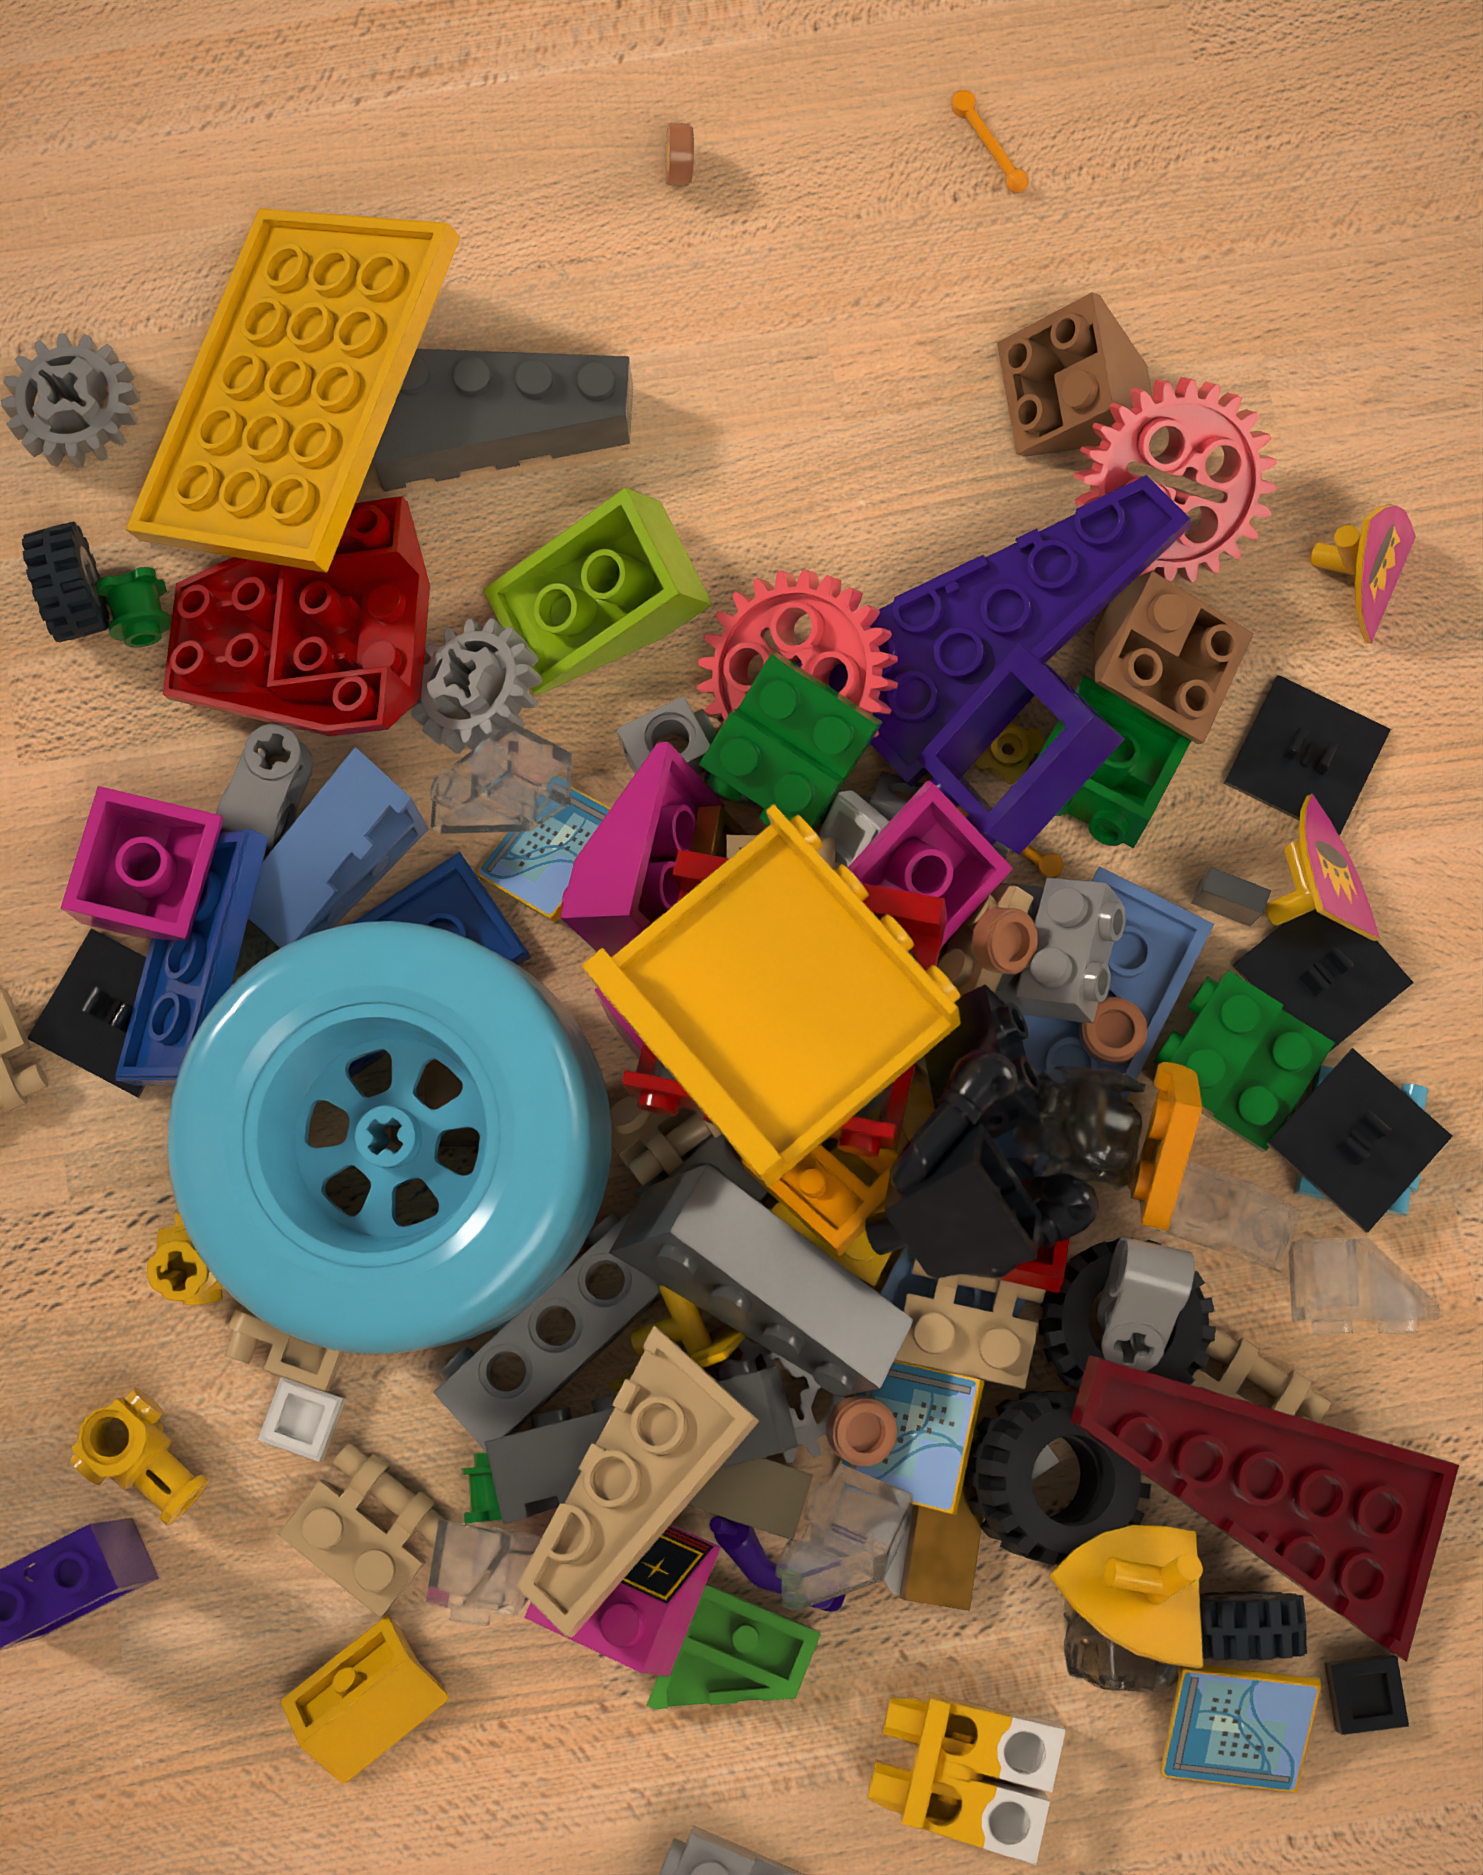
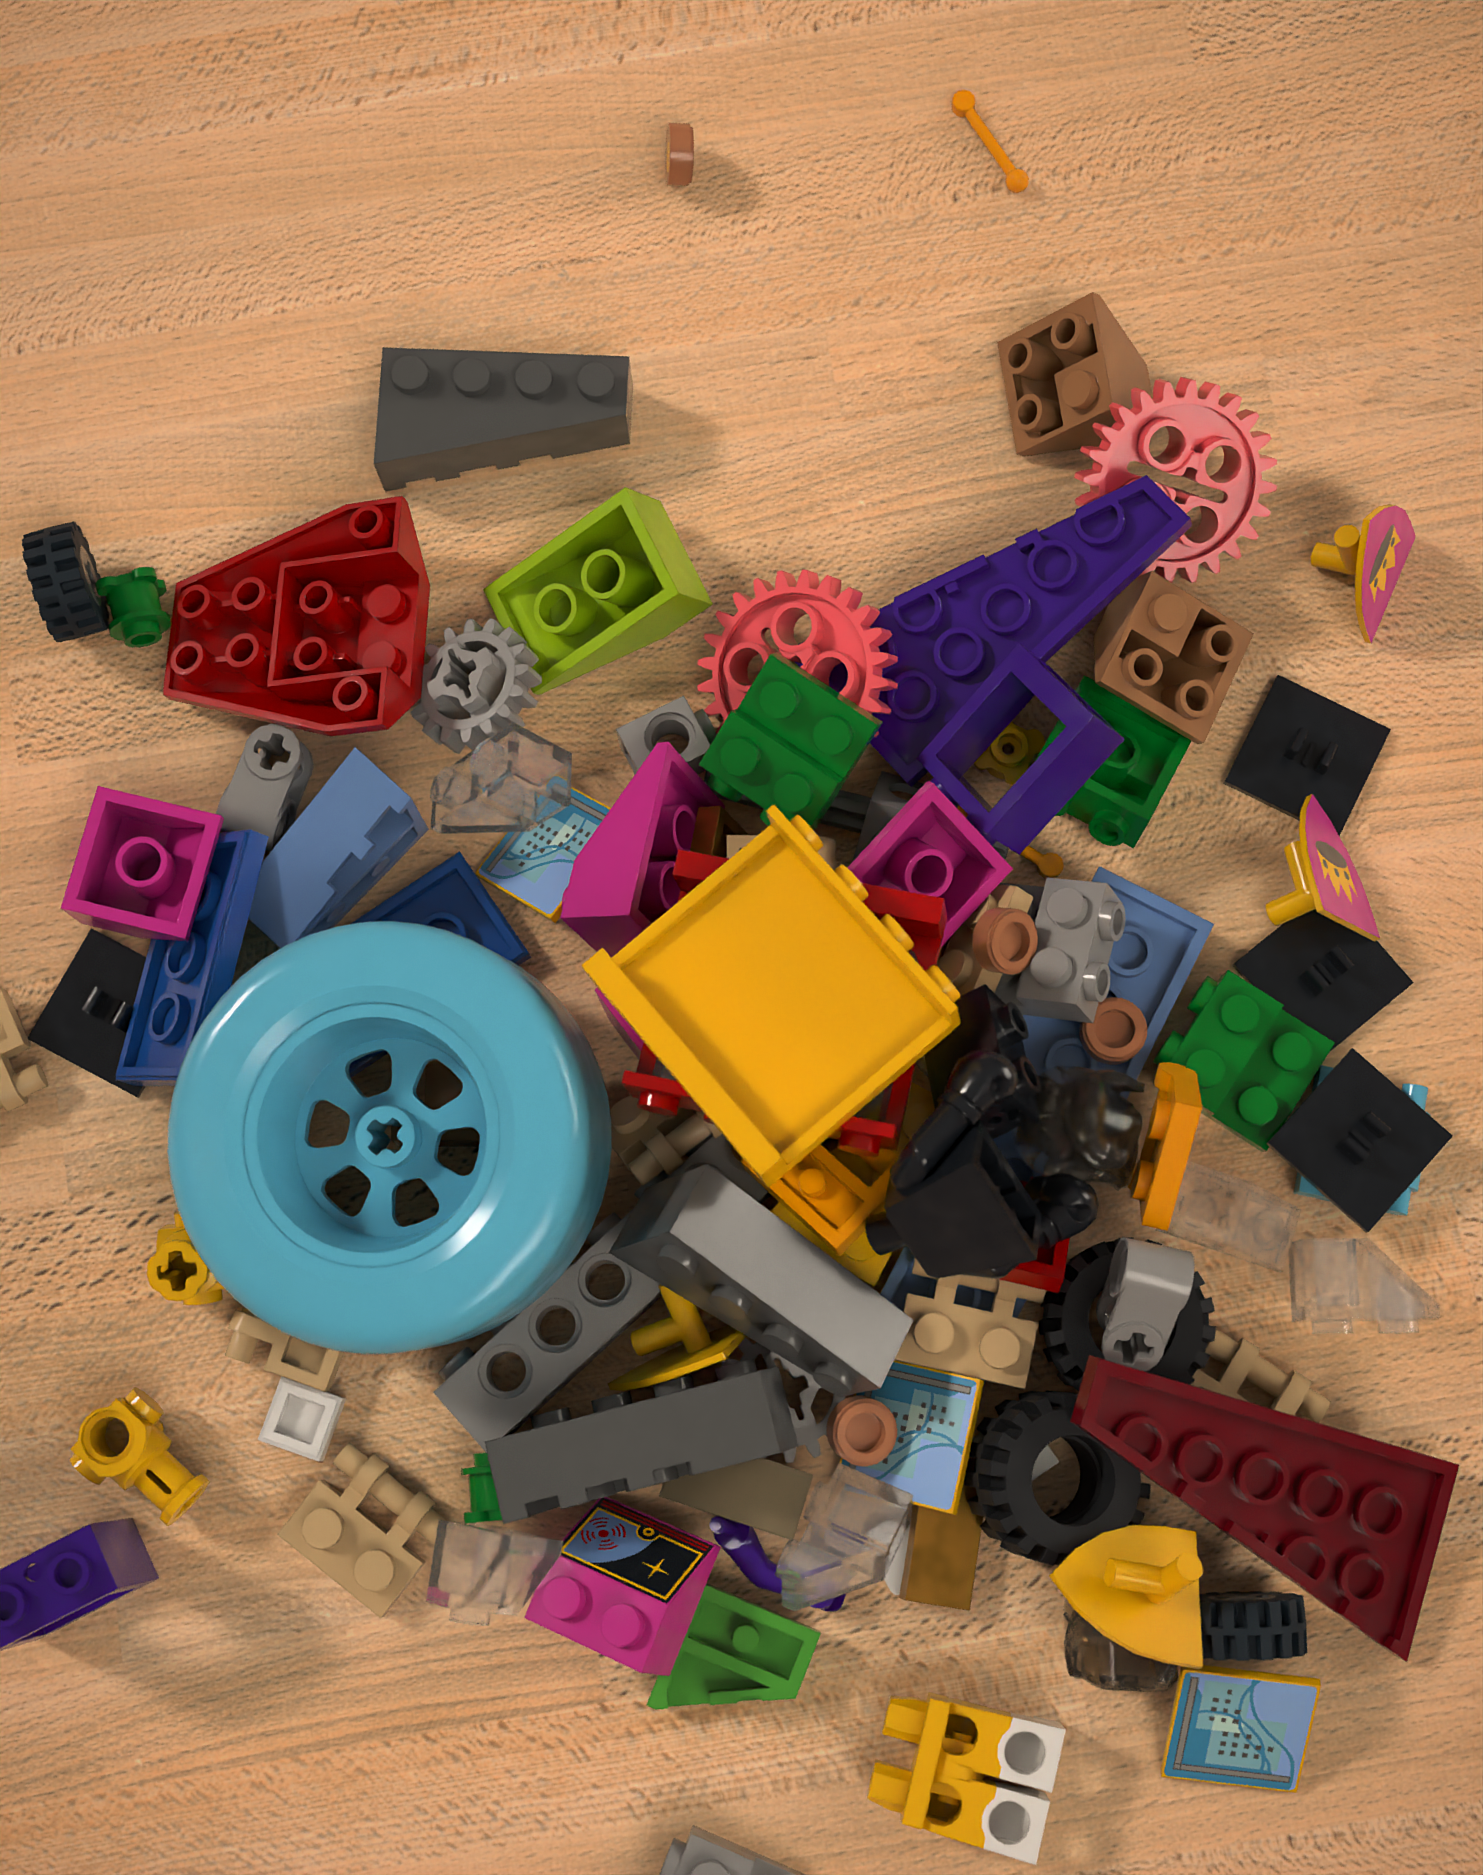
(64, 425): light grey gear -> none
(293, 386): yellow plate -> none
(362, 1701): yellow panel -> none
(650, 1461): tan wing -> none
(852, 825): white tile -> none
(1231, 896): dark grey tile -> none
(1366, 1694): black tile -> none

